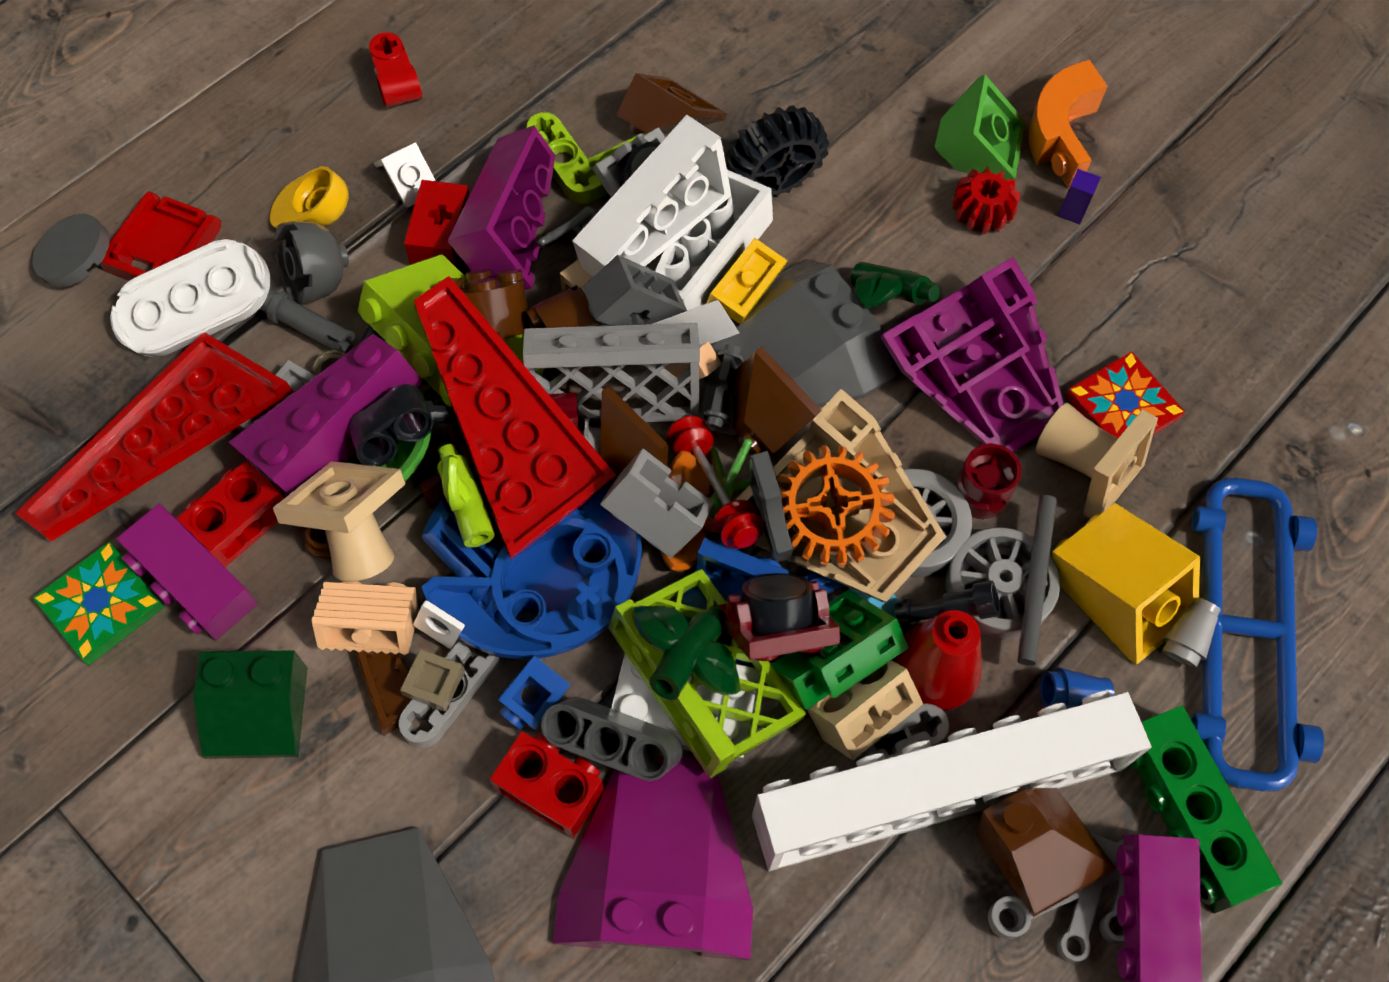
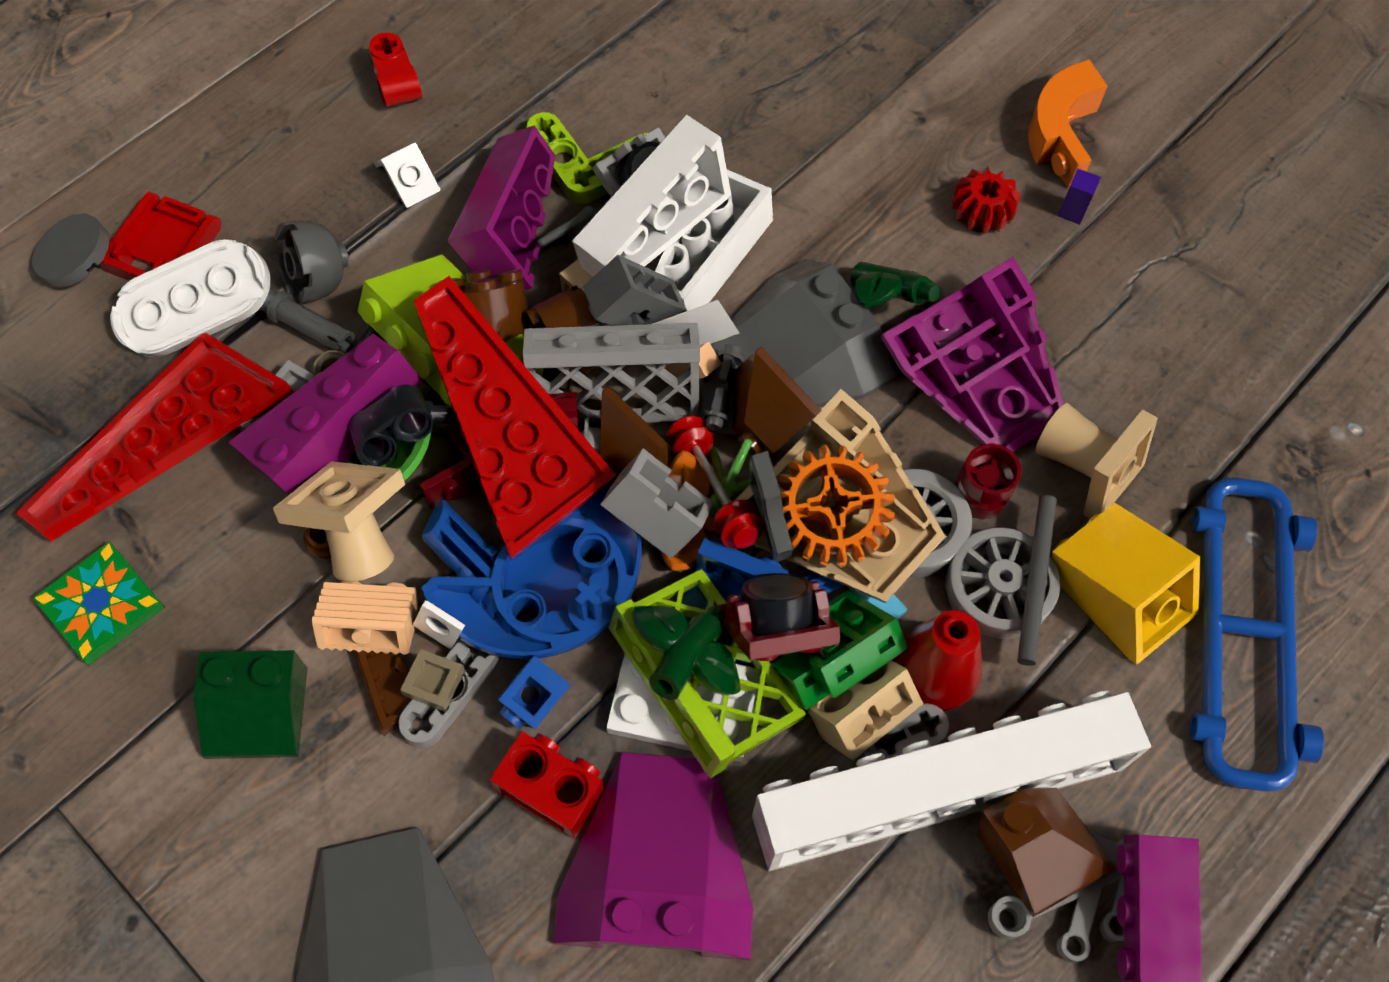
(185, 573): magenta brick -> none
(241, 521): red brick -> none
(313, 197): yellow cap -> none
(433, 221): red brick -> none
(465, 498): lime plant -> none
(591, 742): dark grey beam -> none
(663, 104): reddish brown slope -> none
(748, 280): yellow panel -> none
(779, 149): black gear -> none
(979, 601): black piece -> none
(982, 131): bright green slope -> none
(1070, 687): blue cone -> none
(1120, 393): tile -> none
(1192, 633): light grey cone -> none
(1222, 822): green brick -> none

